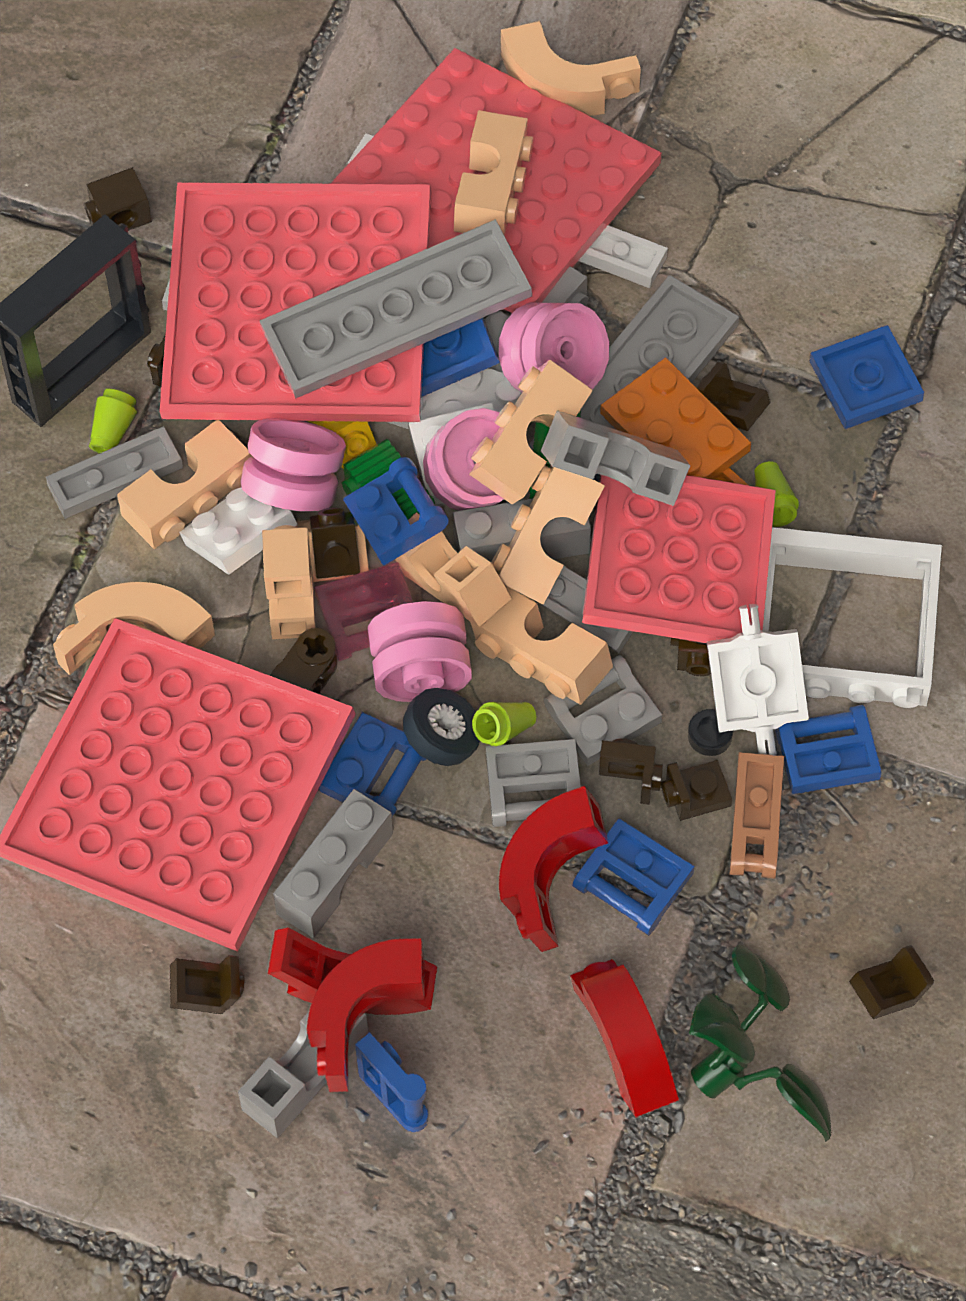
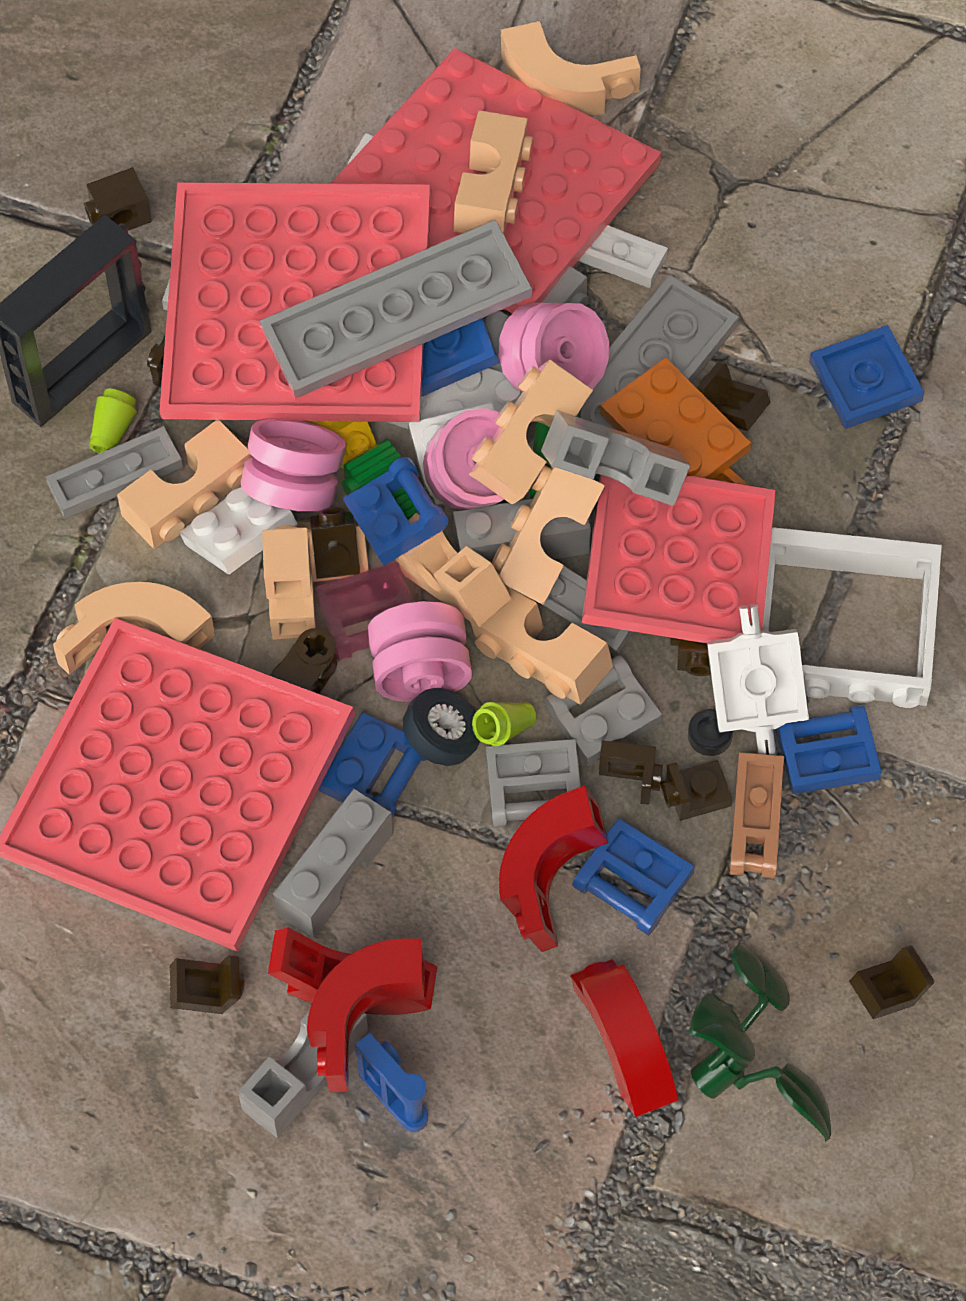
(786, 503): lime cone -> none

